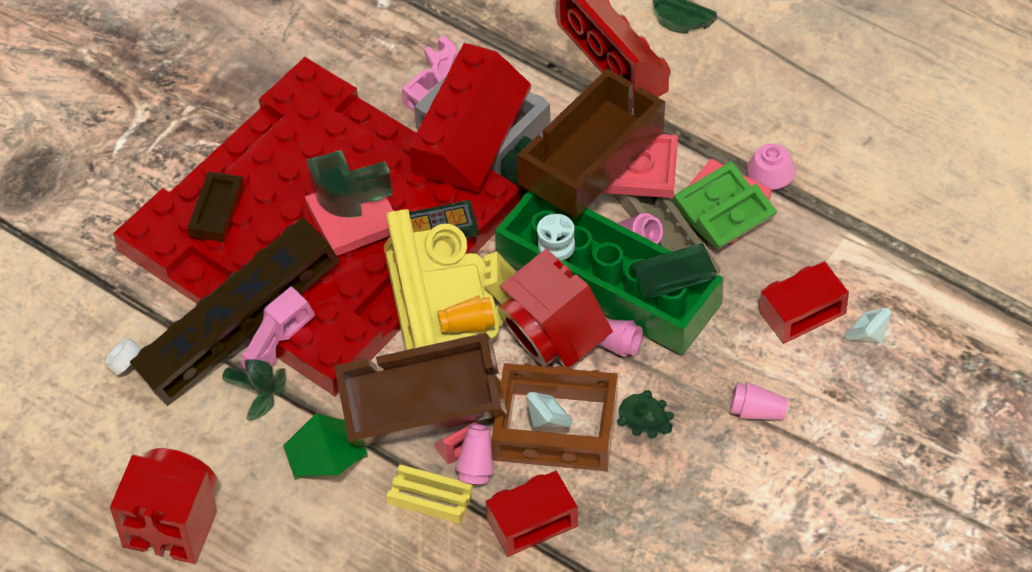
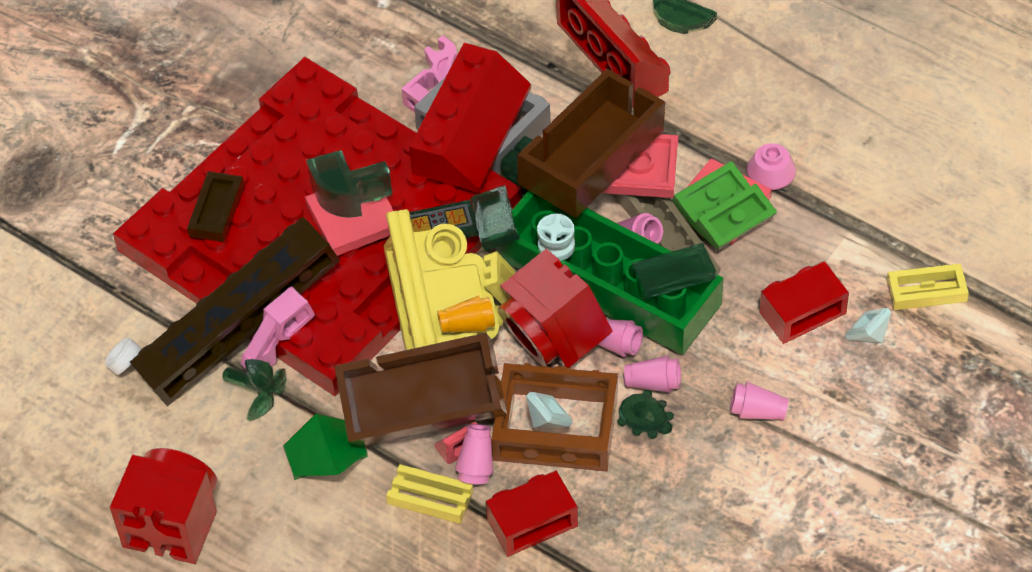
(494, 218): none -> clear green tile
(654, 374): none -> bright pink cone
(928, 292): none -> light yellow tile

